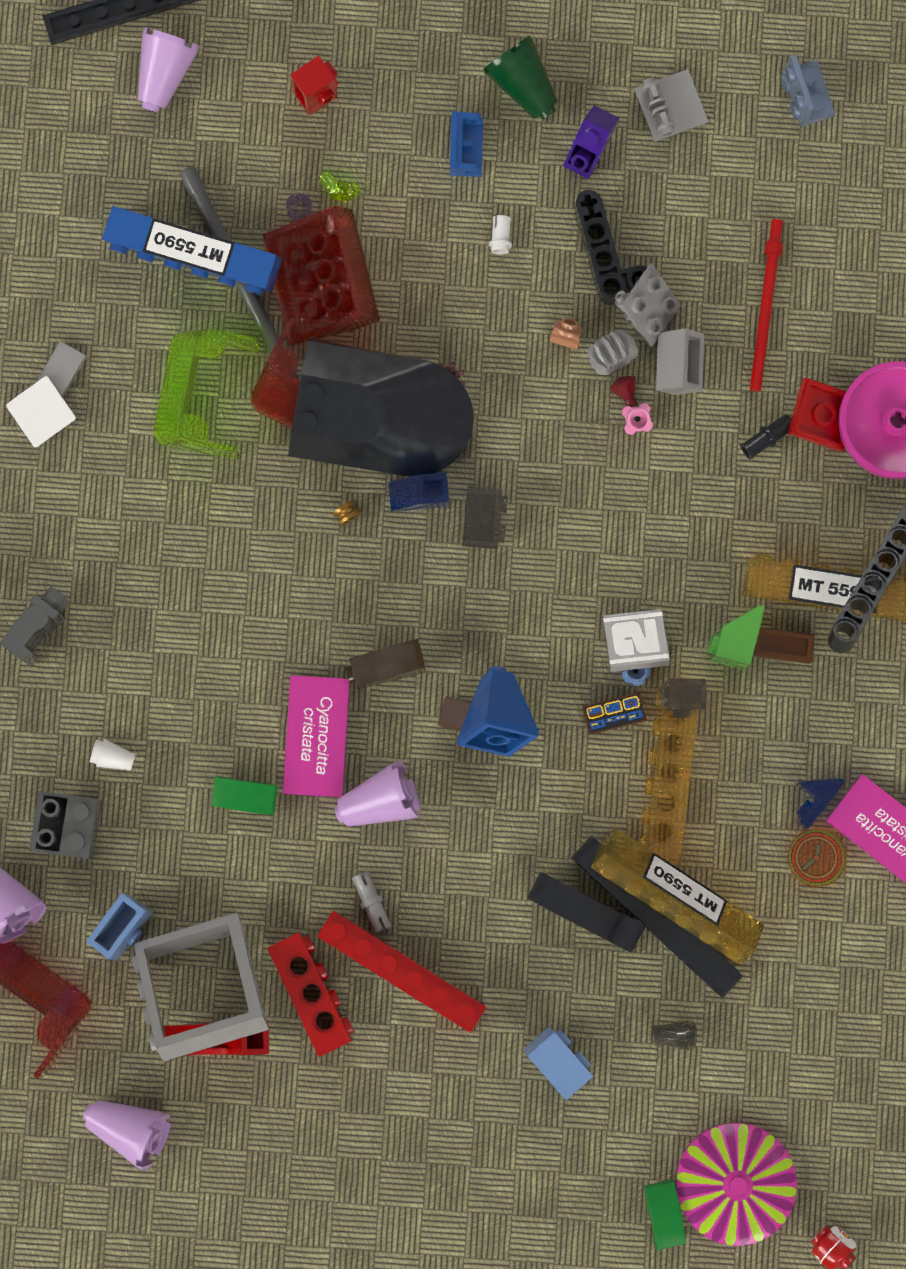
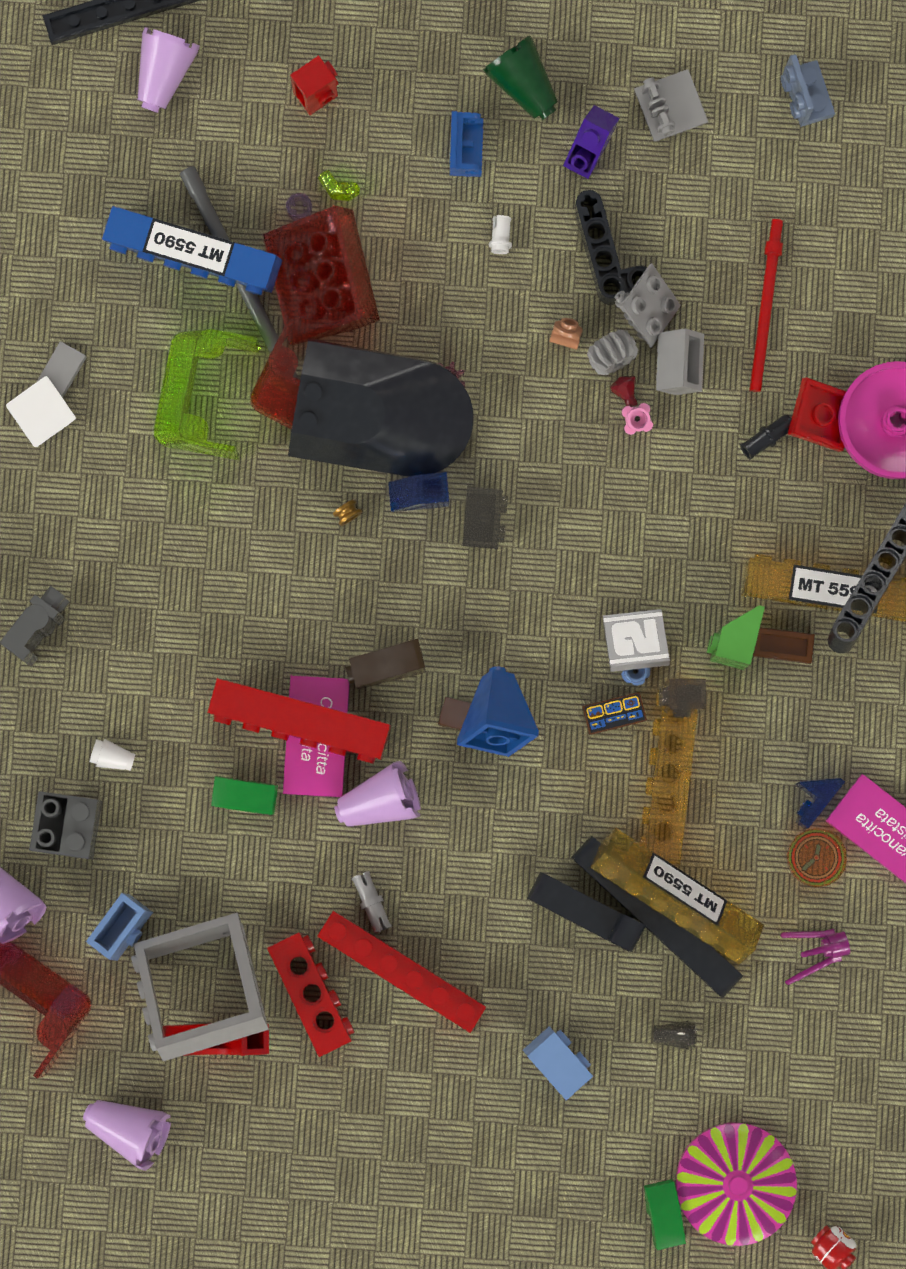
(299, 719): none -> red brick
(833, 945): none -> magenta plant

